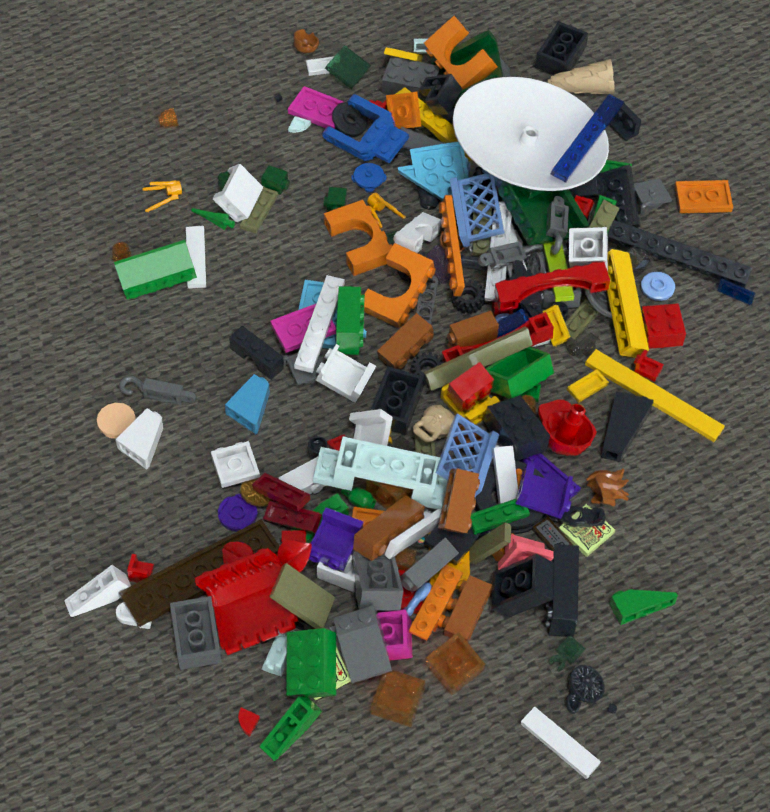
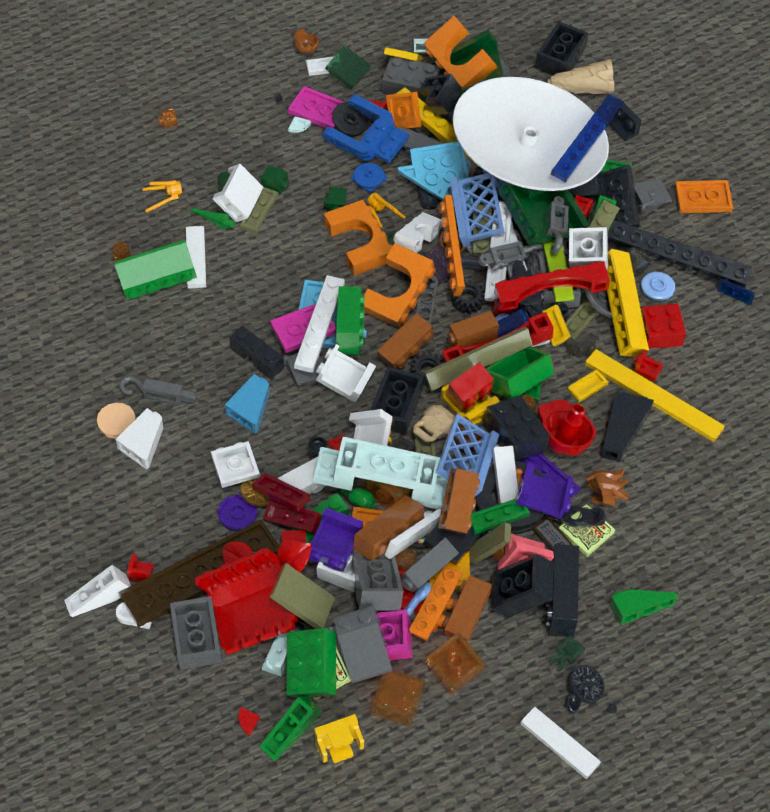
(337, 738): none -> yellow panel

